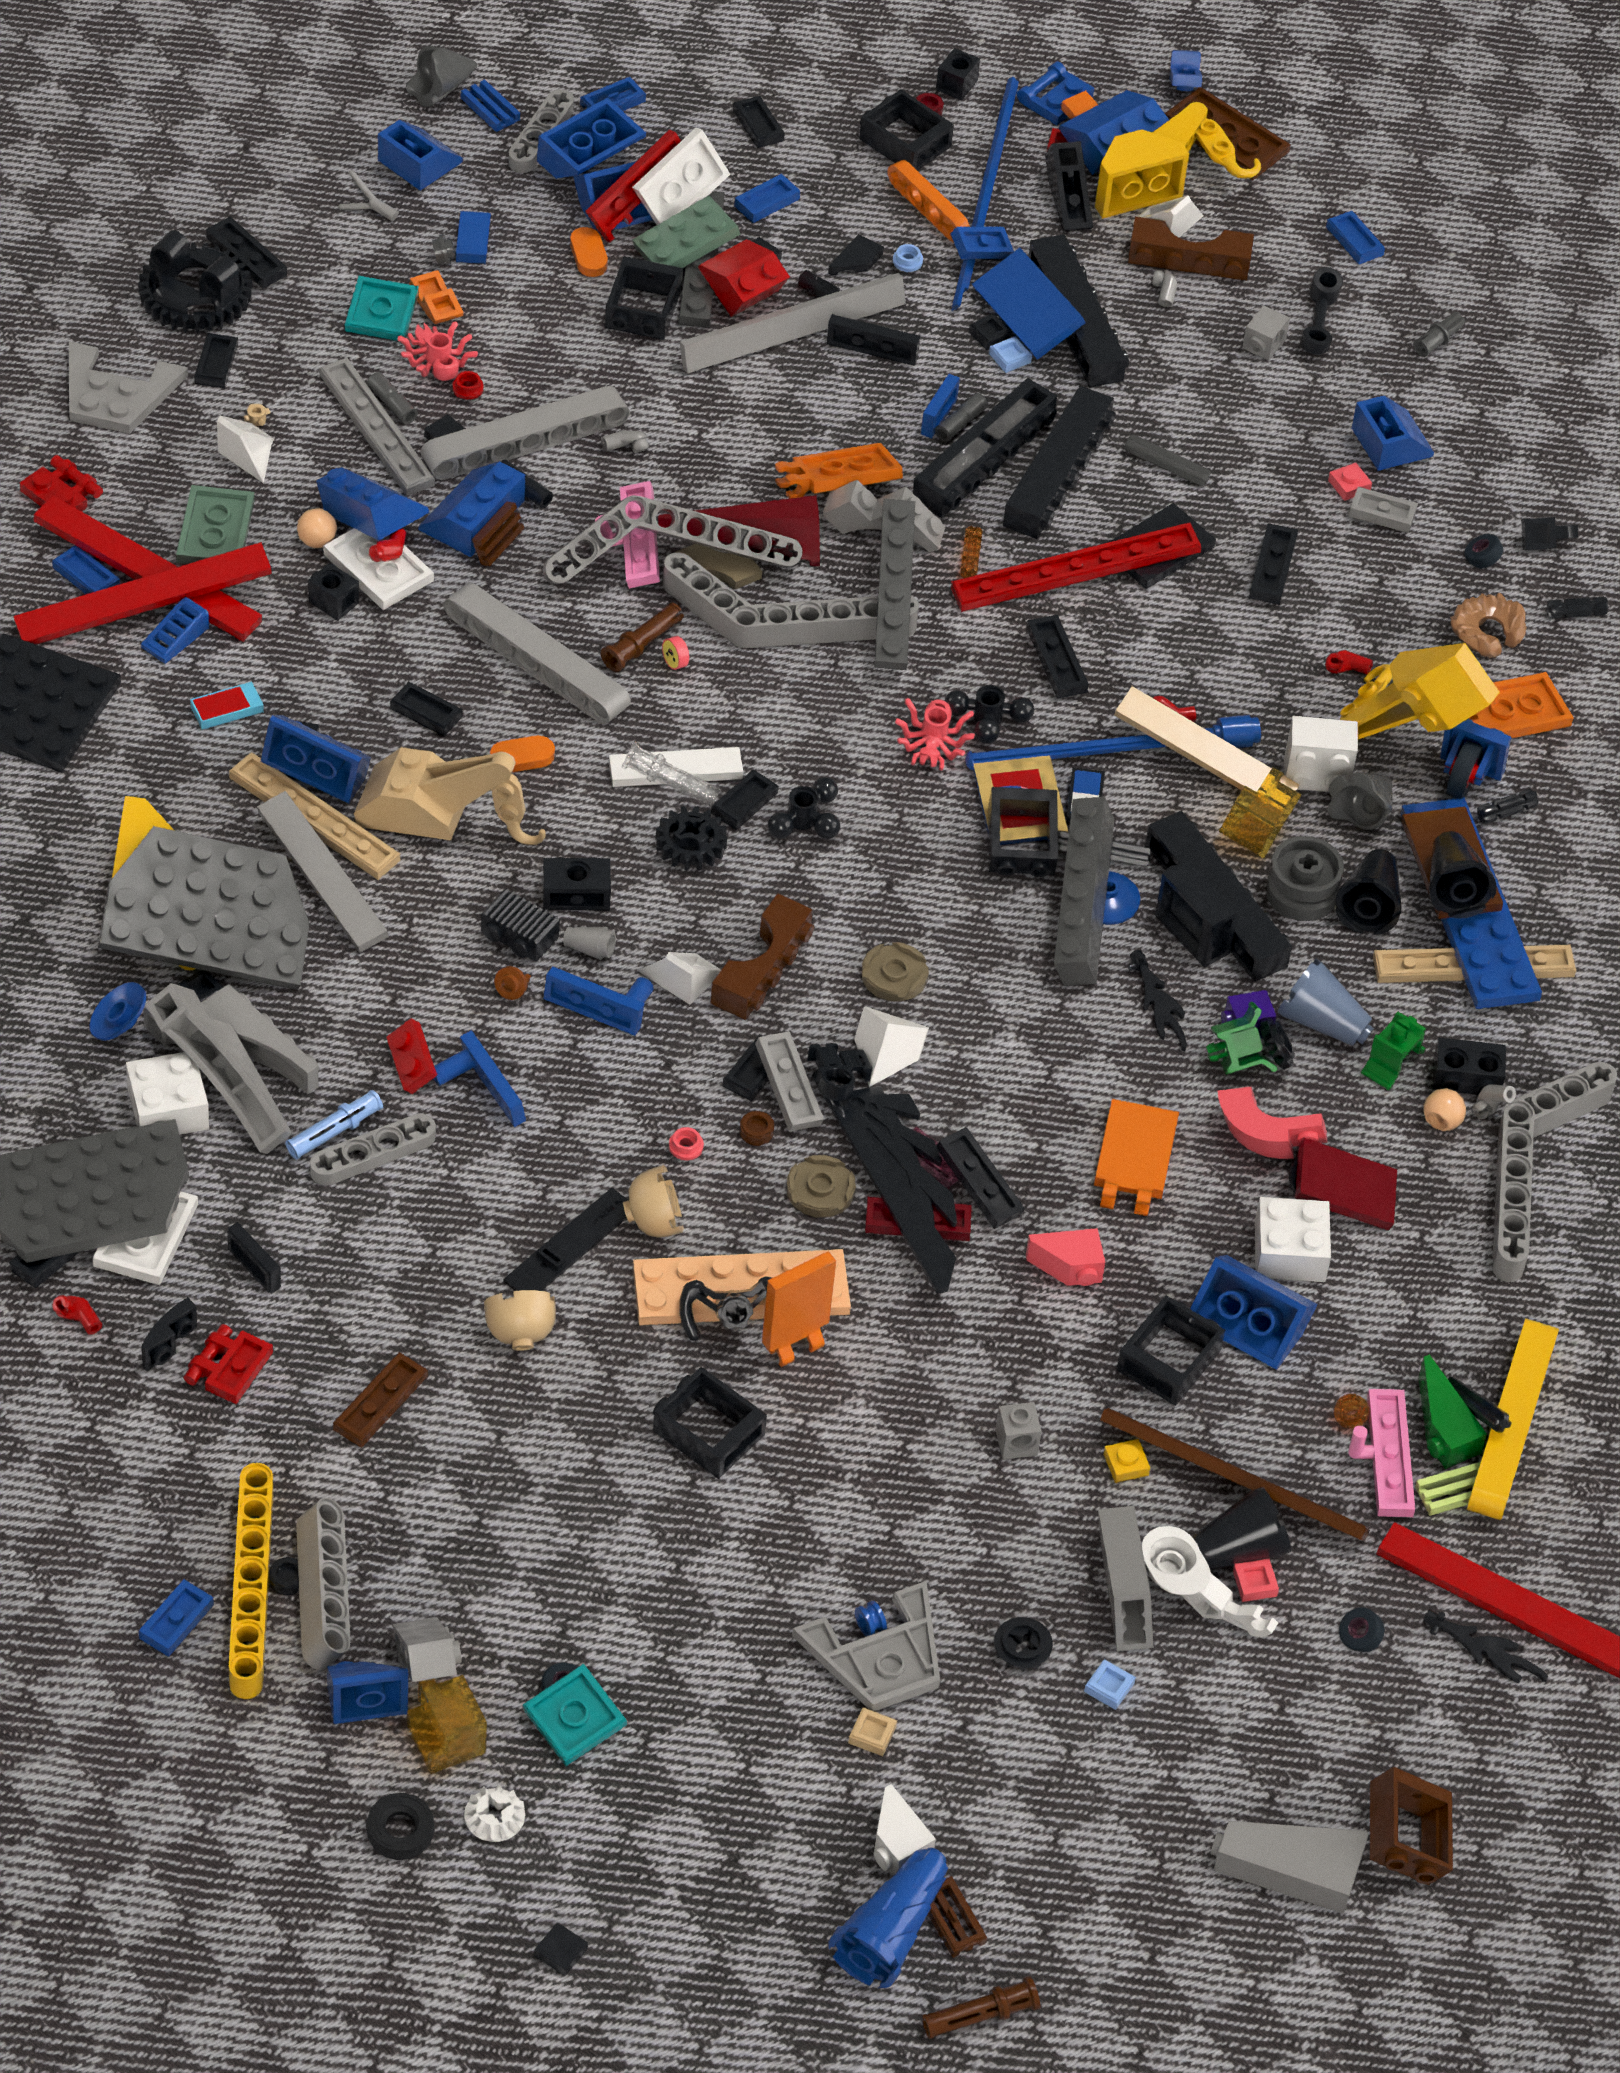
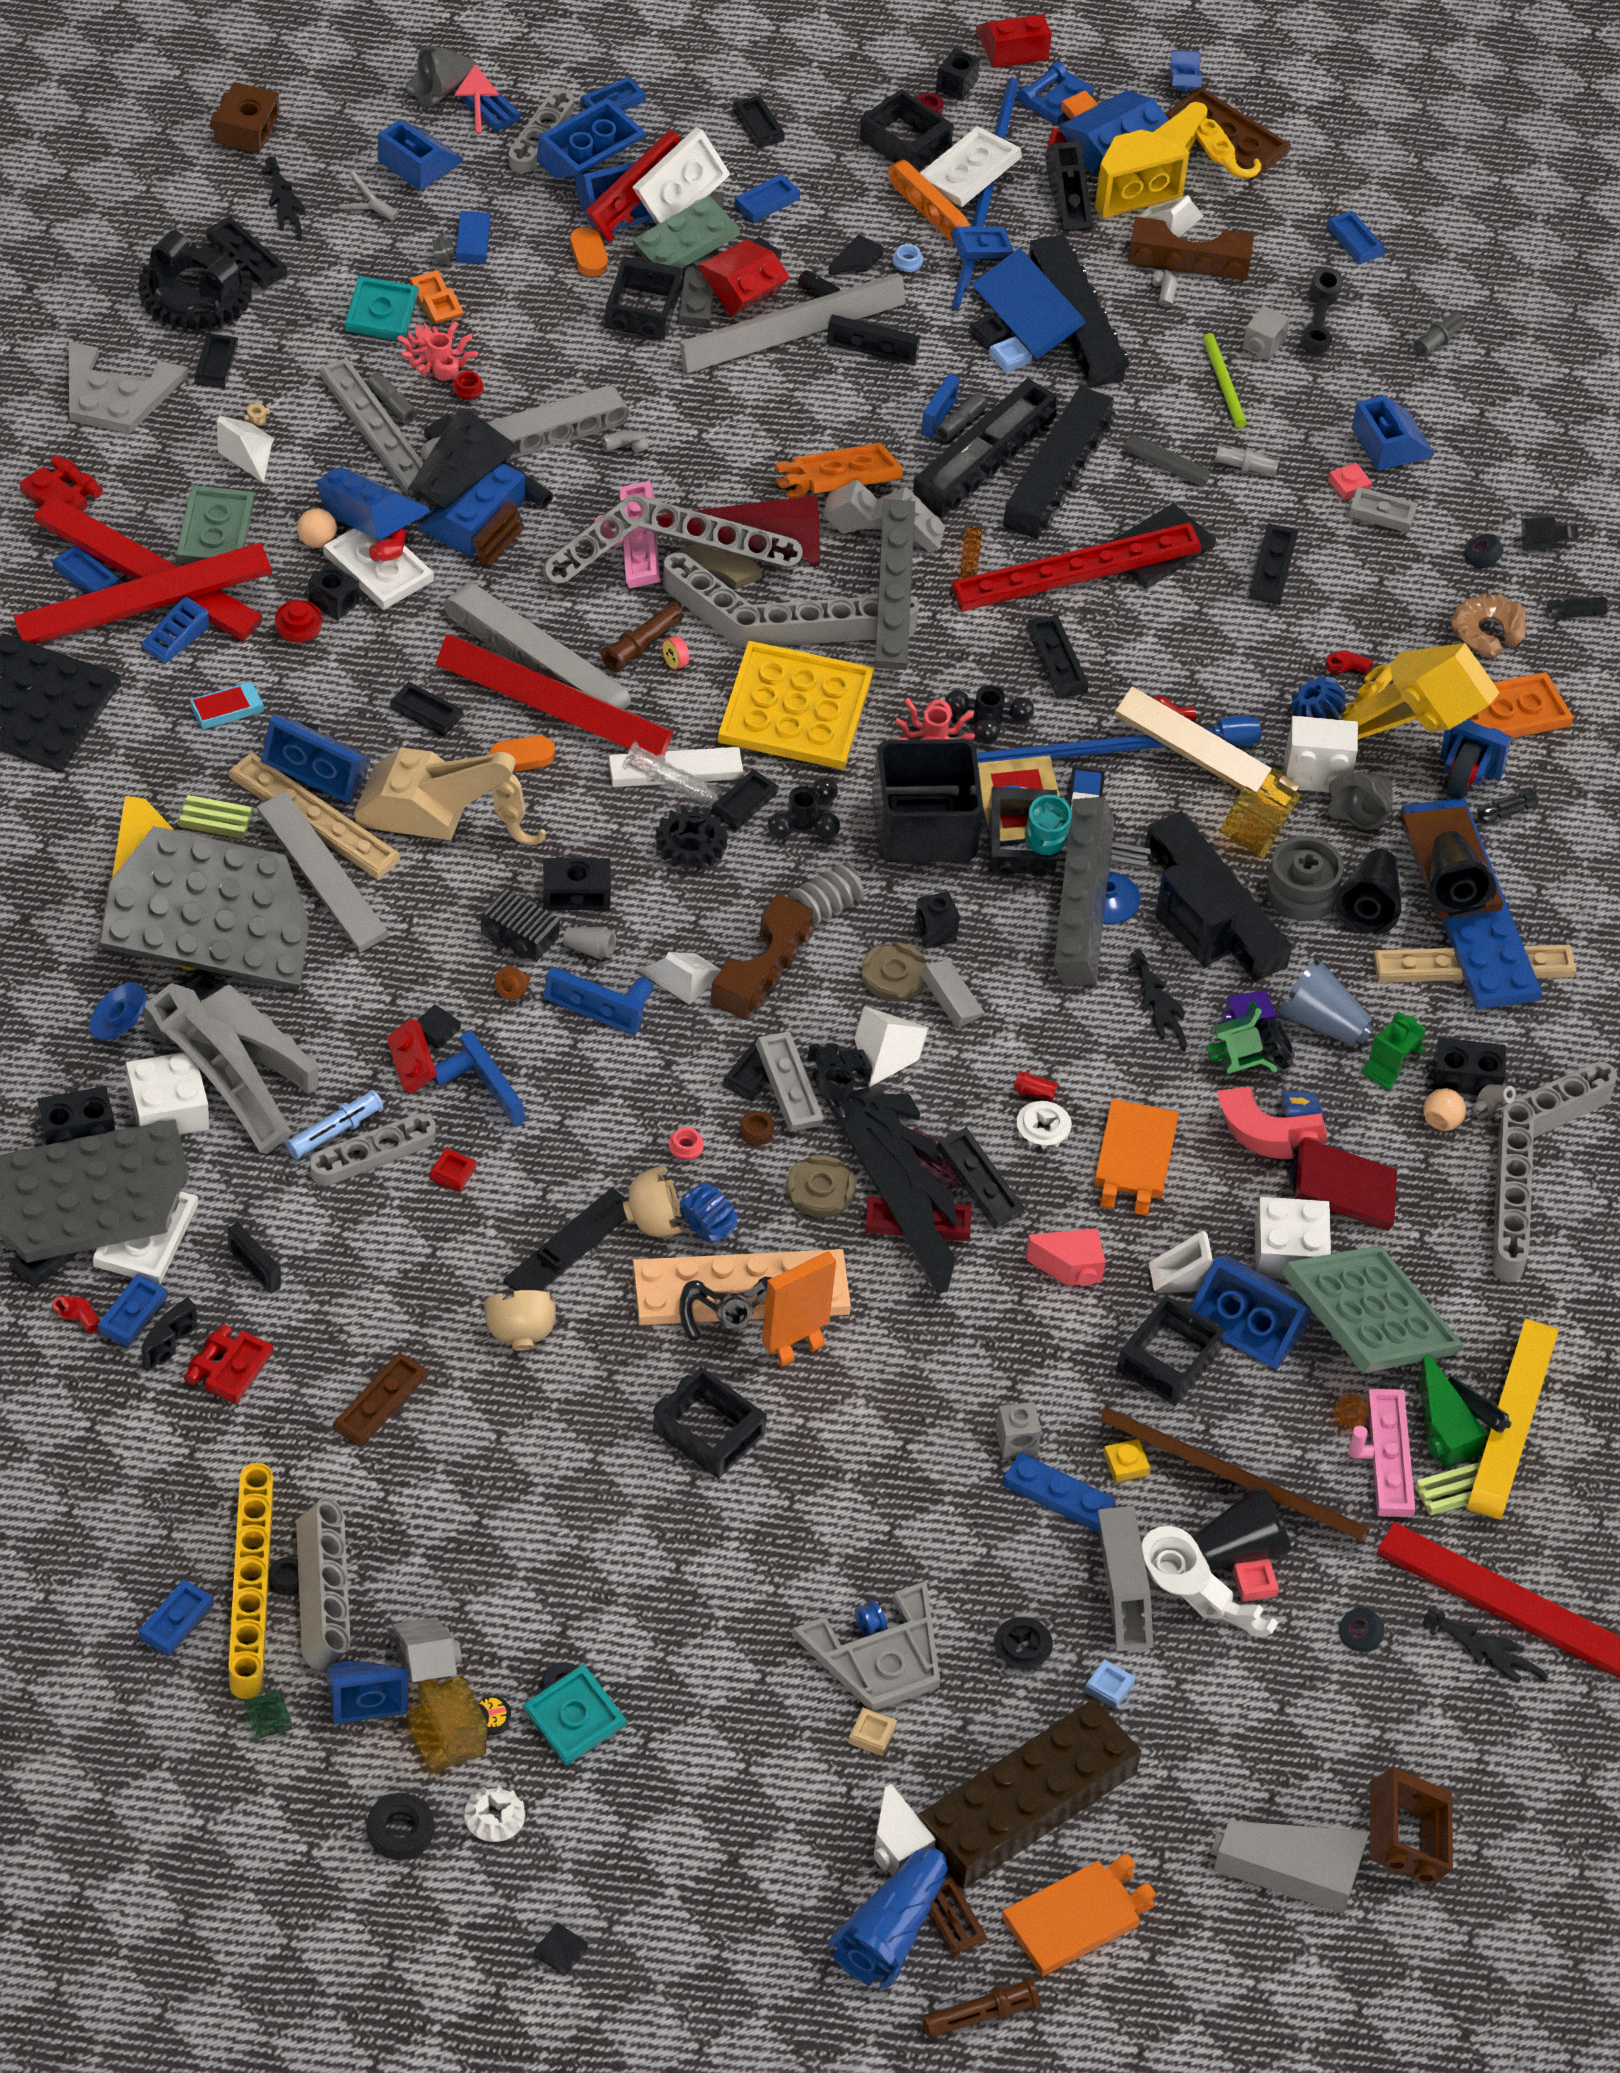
(75, 1115): none -> black brick
(132, 1311): none -> blue plate
(217, 813): none -> yellowish green tile
(245, 117): none -> reddish brown brick
(267, 1715): none -> clear green plate
(286, 199): none -> black piece
(298, 621): none -> red plate
(438, 1026): none -> black tile
(453, 1170): none -> red tile
(460, 459): none -> black wedge
(476, 85): none -> coral piece
(497, 1714): none -> tile
(552, 696): none -> red tile
(708, 1213): none -> blue gear
(796, 705): none -> yellow plate
(830, 891): none -> light grey piece
(927, 800): none -> black plate
(937, 919): none -> black brick
(951, 993): none -> light grey slope
(971, 165): none -> white plate
(1016, 40): none -> red slope
(1030, 1792): none -> dark brown brick
(1035, 1086): none -> red pin
(1047, 1114): none -> white gear
(1048, 824): none -> teal wheel
(1057, 1491): none -> blue plate
(1078, 1914): none -> orange tile
(1182, 1266): none -> white slope
(1224, 380): none -> lime bar
(1247, 459): none -> light grey pin
(1300, 1103): none -> blue tile
(1319, 699): none -> blue gear
(1371, 1308): none -> sand green plate

